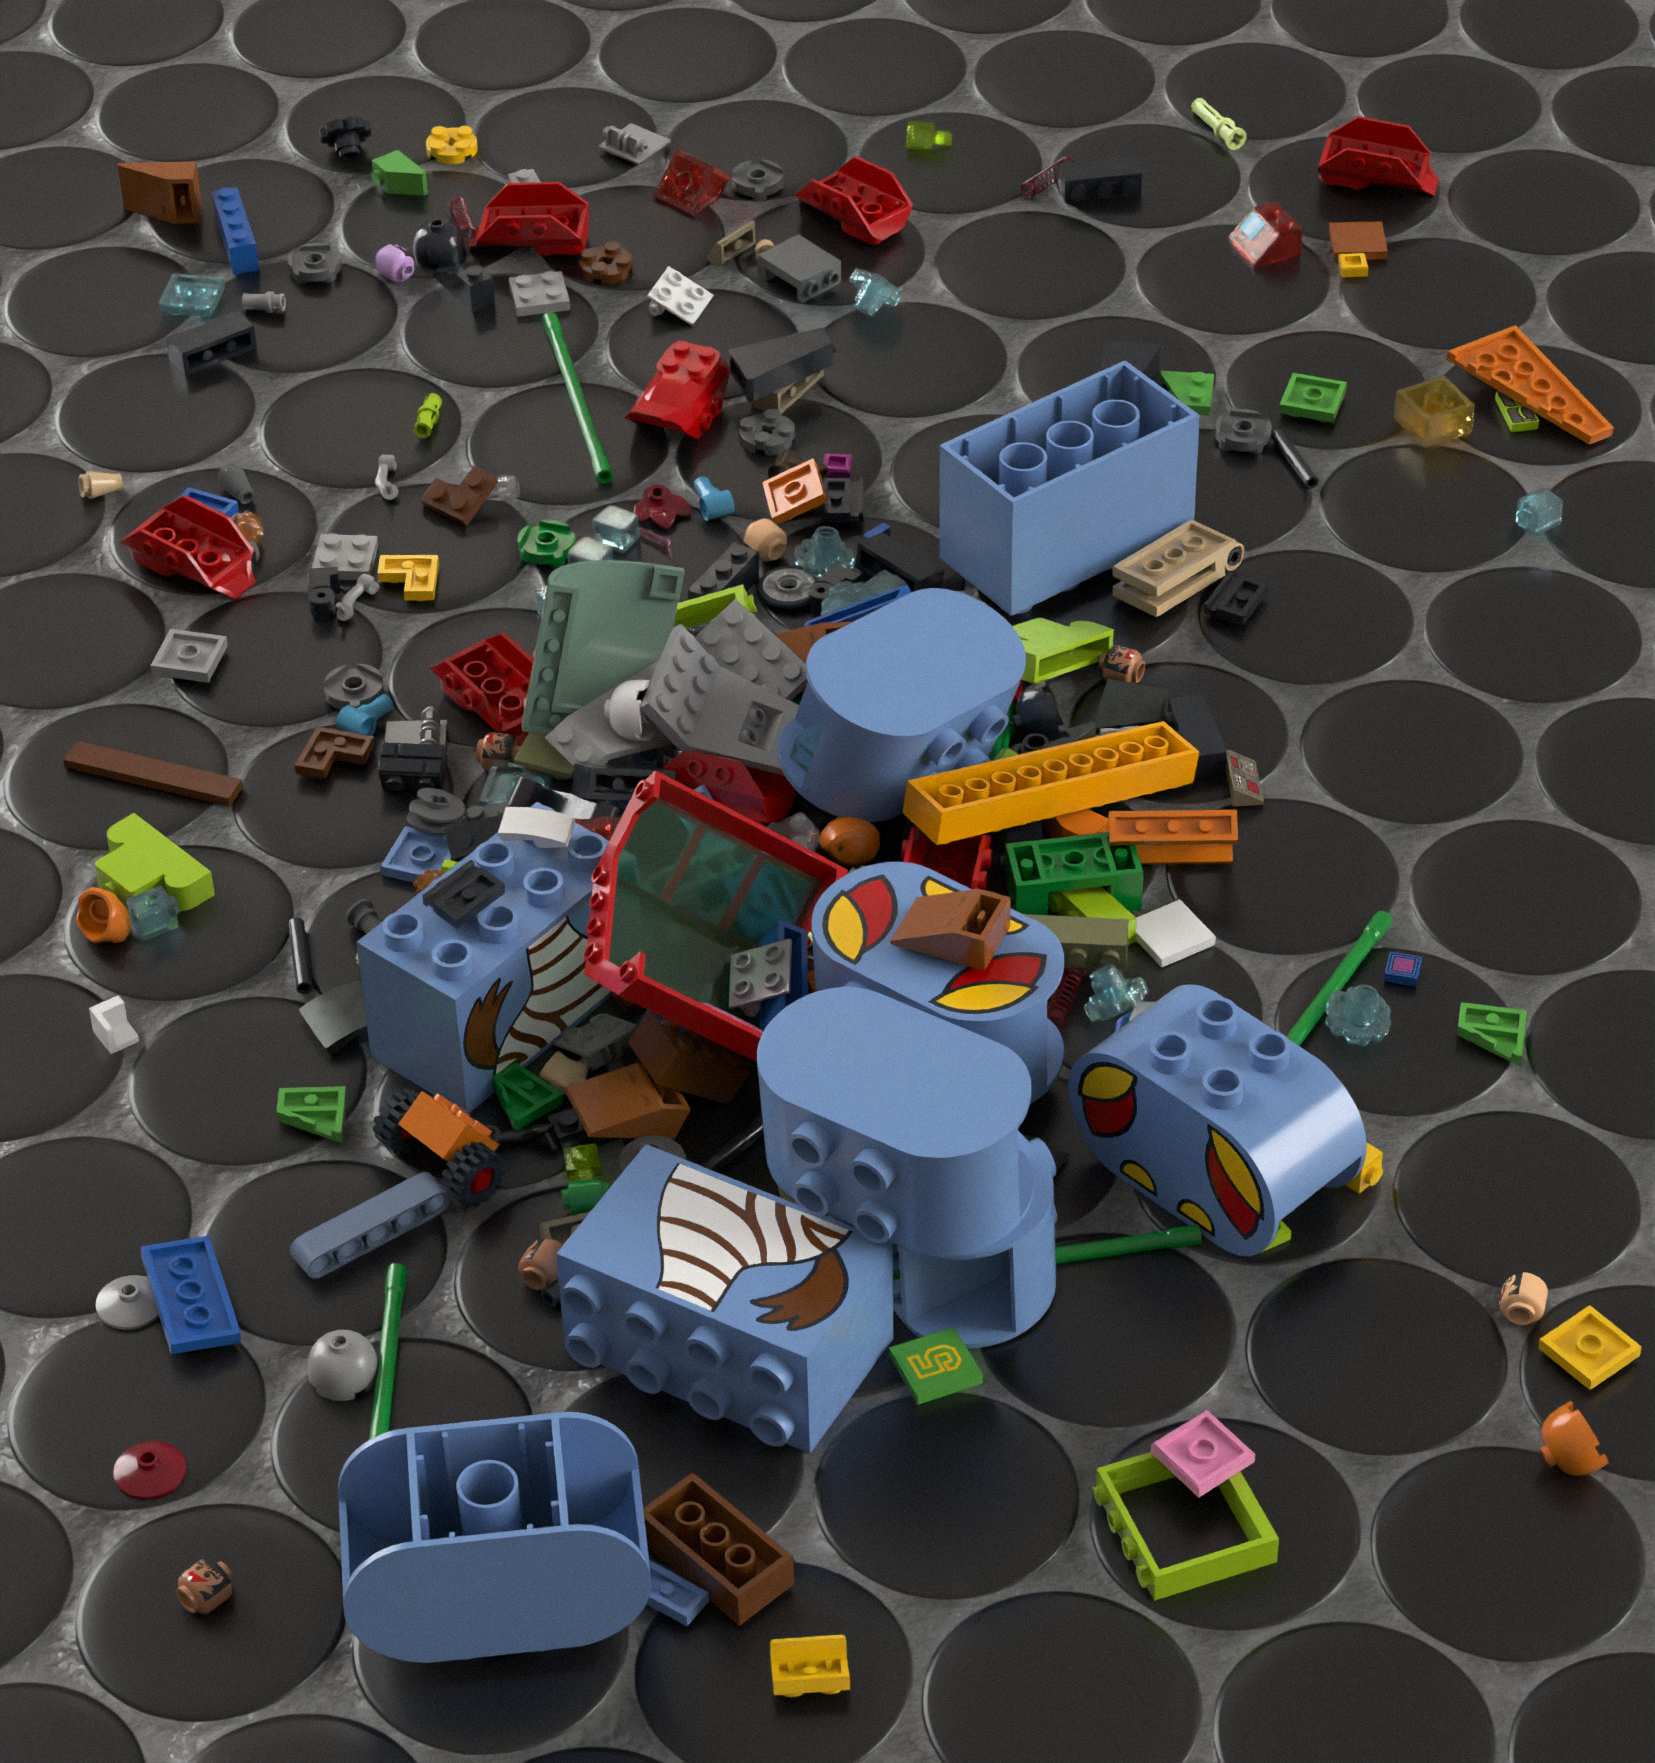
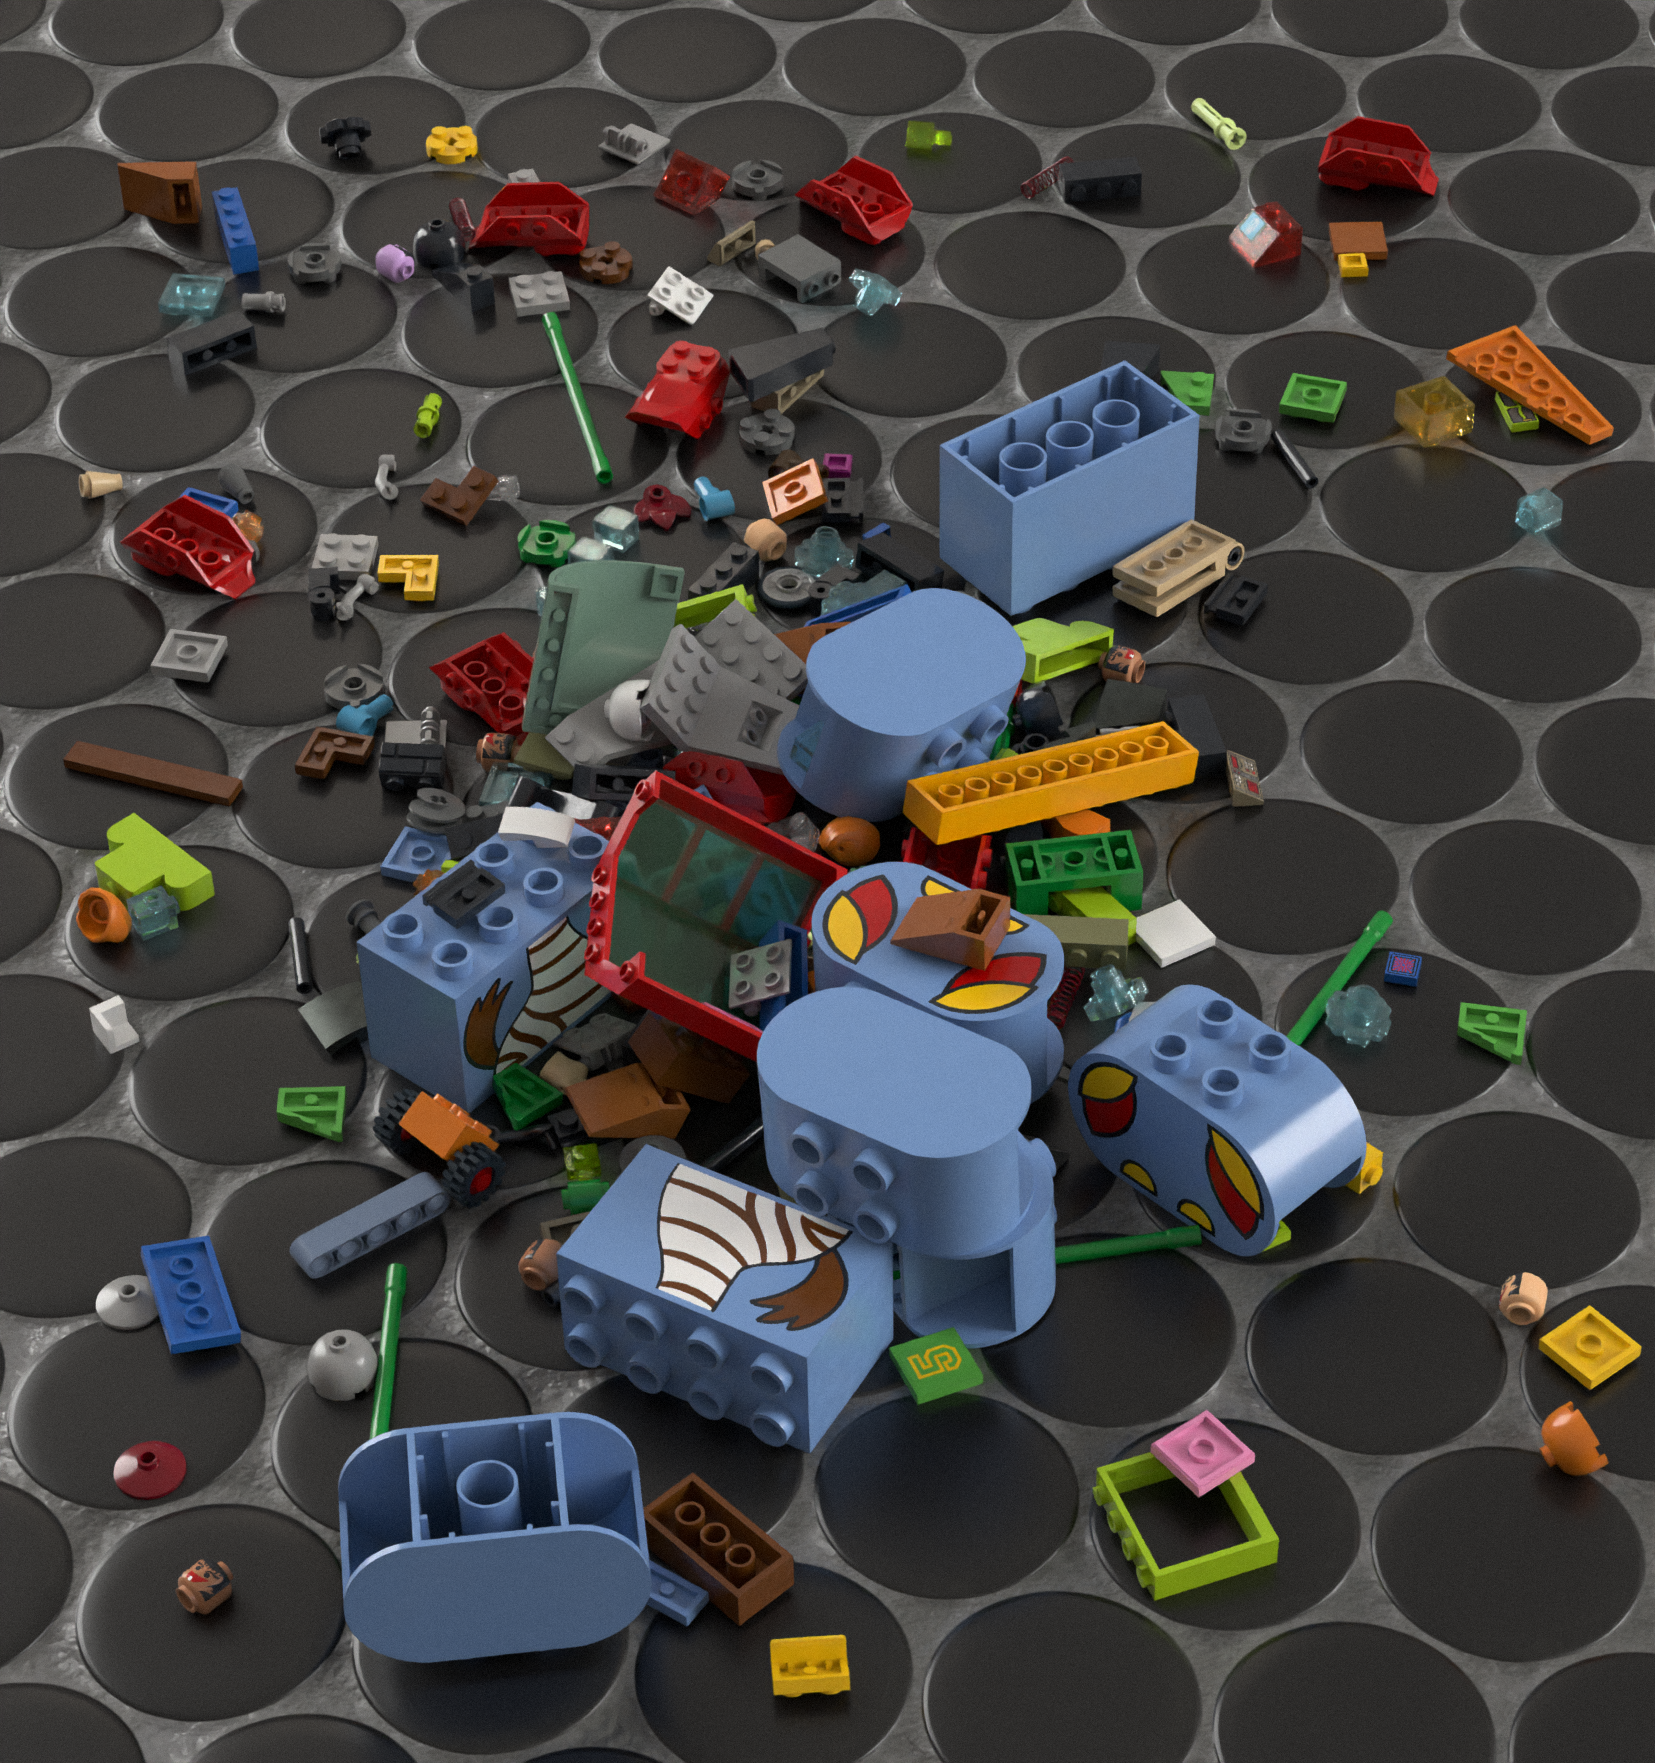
(399, 175): bright green slope -> none
(664, 540): clear pink hinge -> none
(1176, 835): orange window -> none

